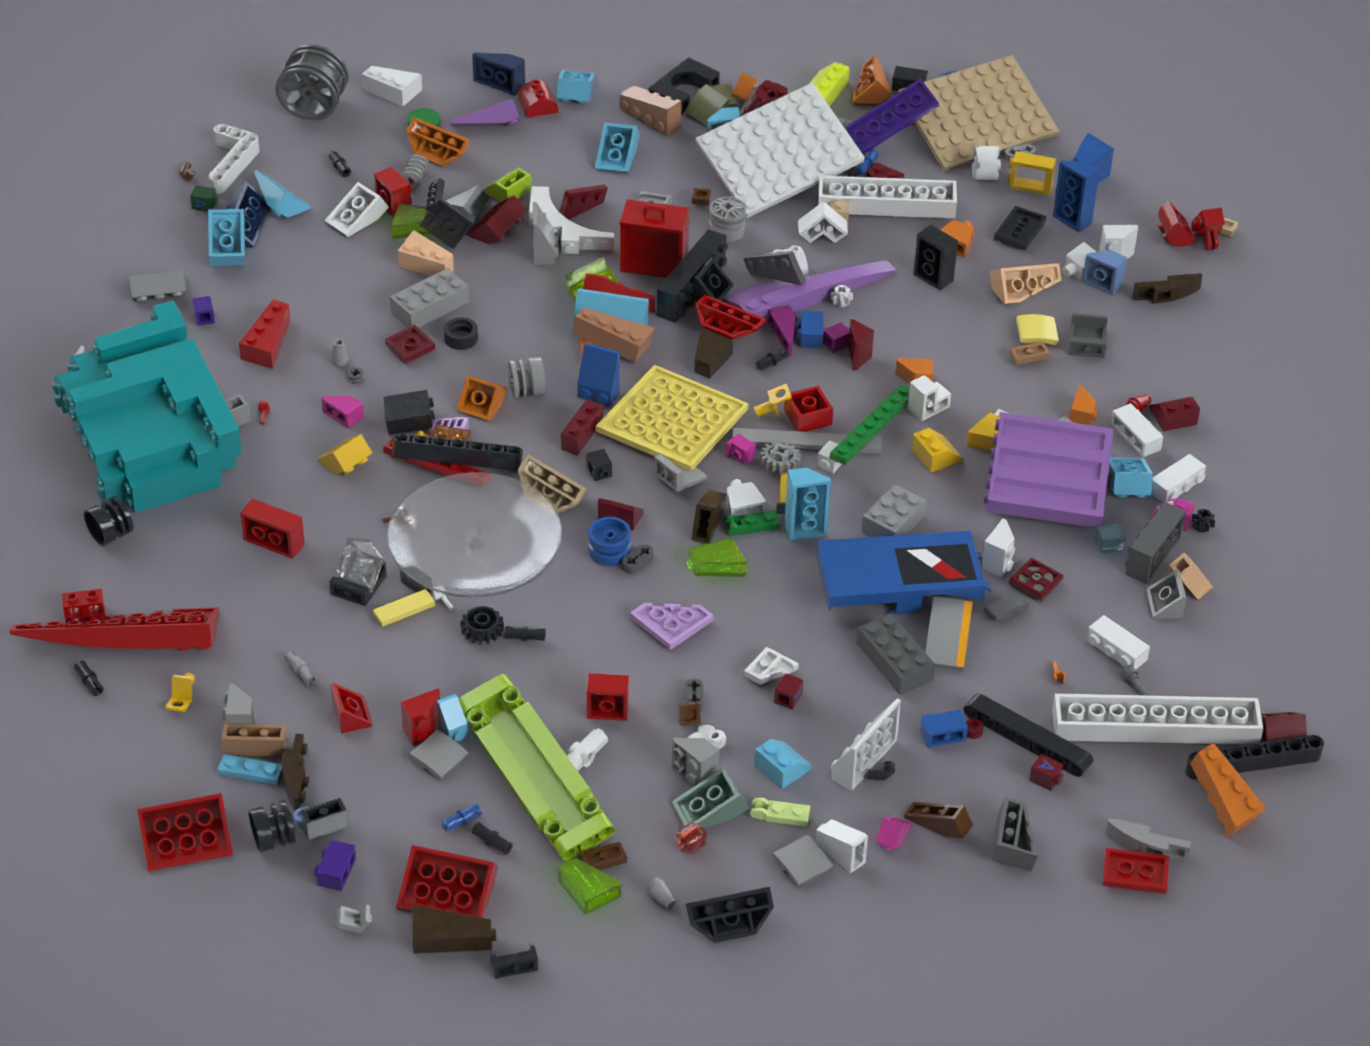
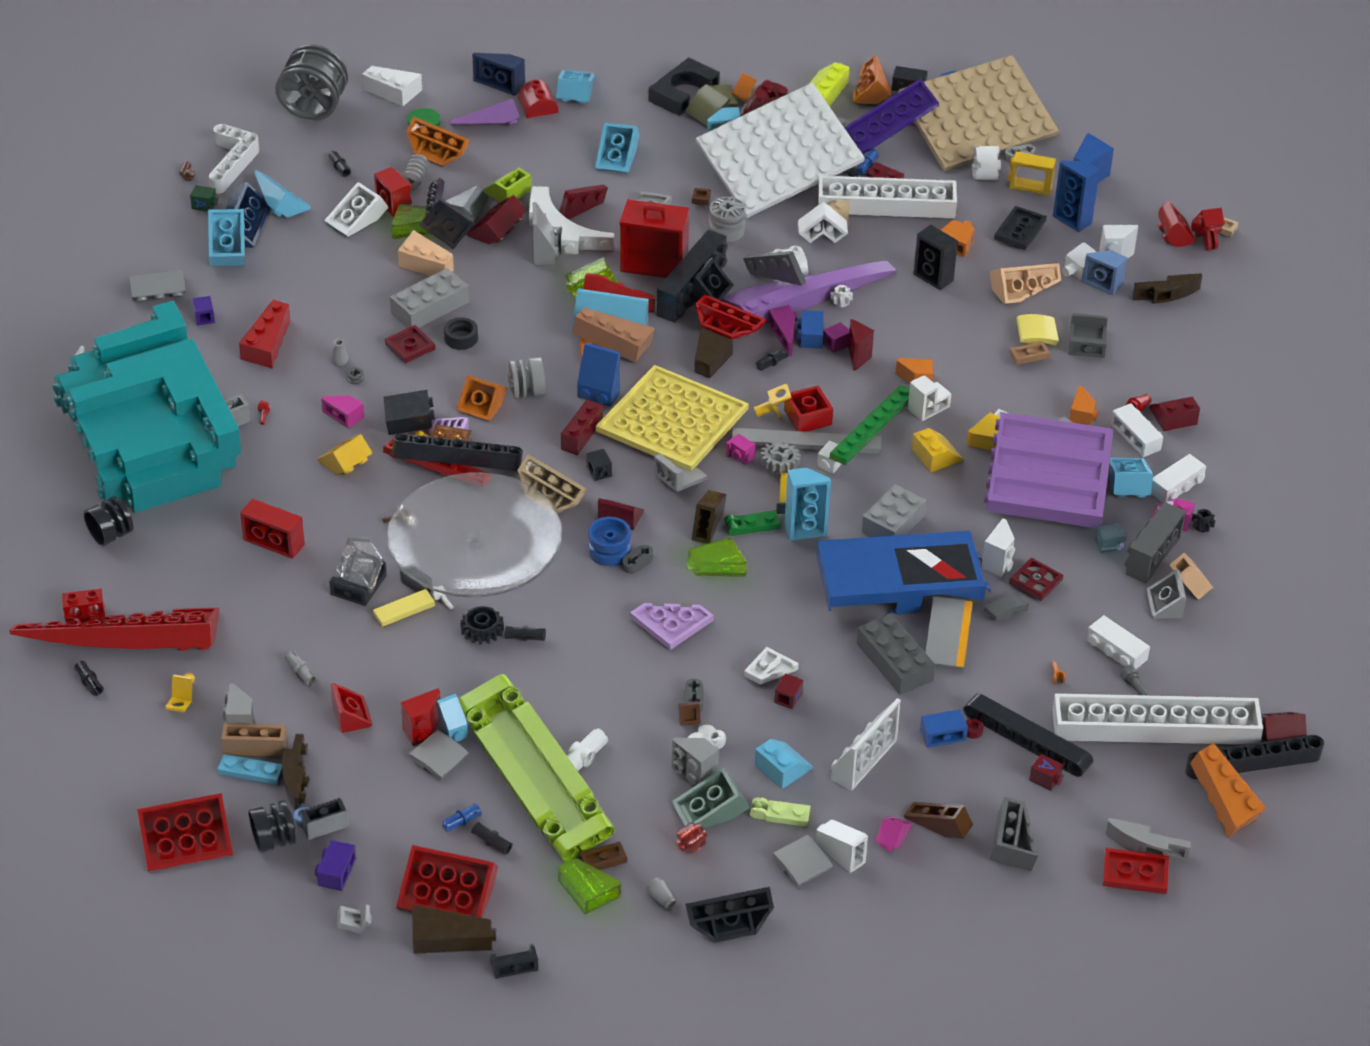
(607, 696): red brick -> none
(654, 110): nougat wedge -> none
(744, 499): white torso -> none
(882, 774): black arm -> none

